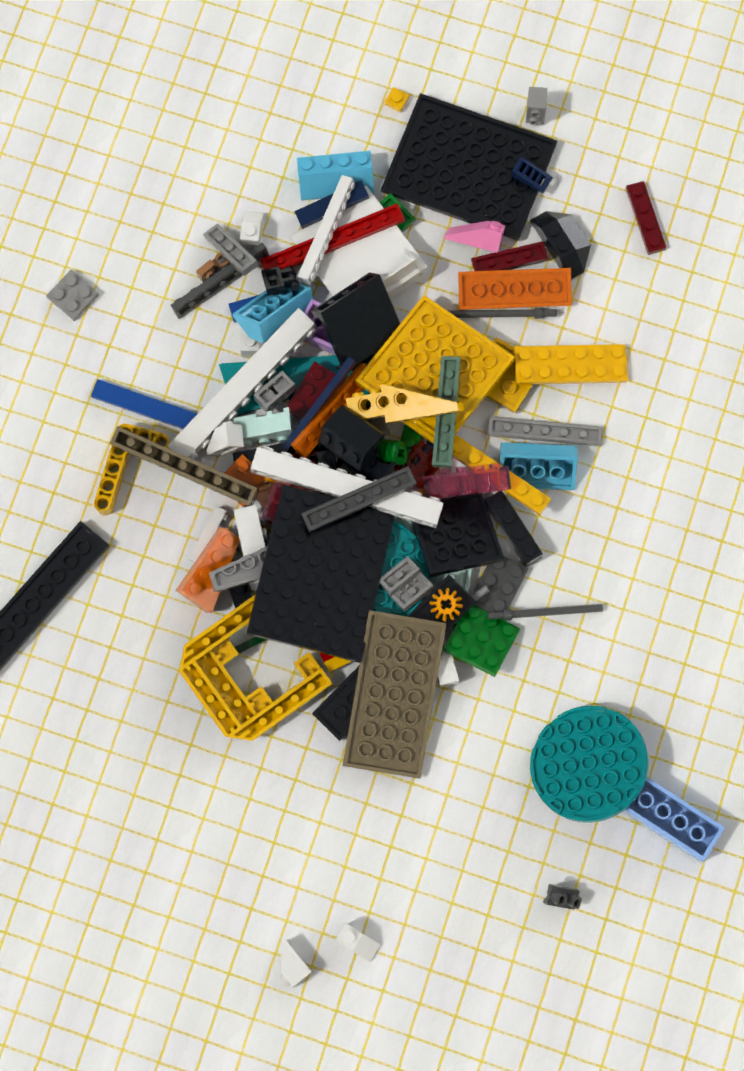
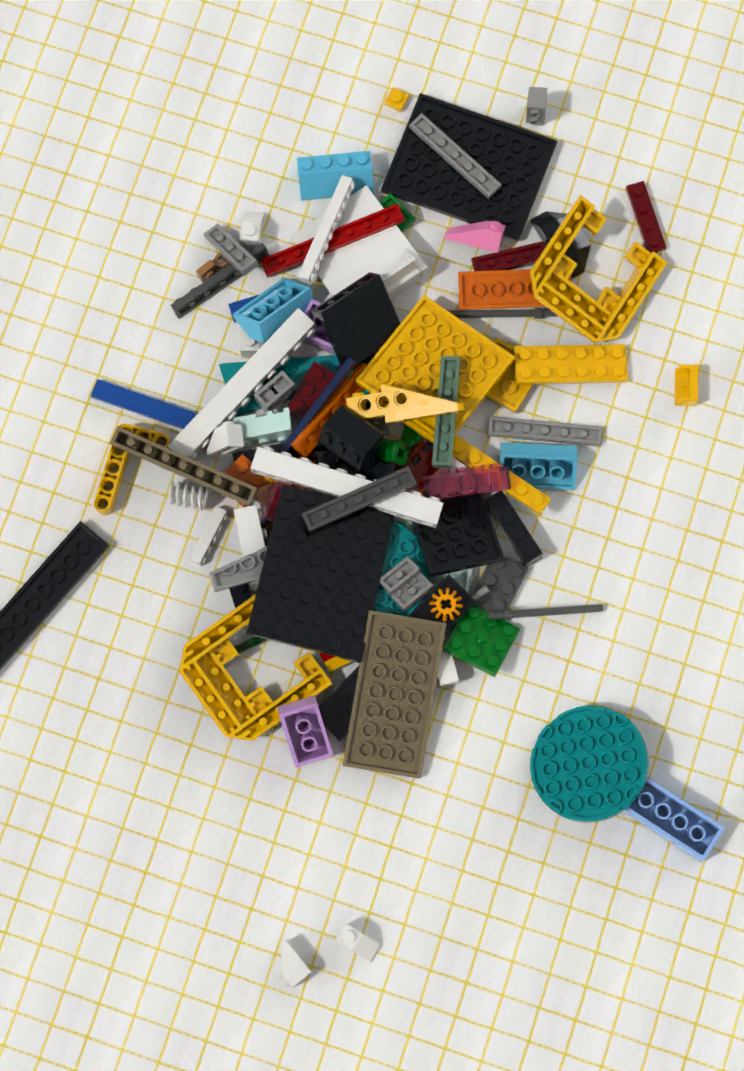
(72, 295): light grey plate -> none
(188, 496): none -> white piece
(197, 582): orange wedge -> none
(277, 280): black plate -> none
(305, 731): none -> lavender brick
(315, 211): dark blue tile -> none
(455, 156): none -> light grey tile
(522, 162): dark blue slope -> none
(562, 897): dark grey hips -> none
(609, 313): none -> yellow slope
(686, 385): none -> yellow hinge

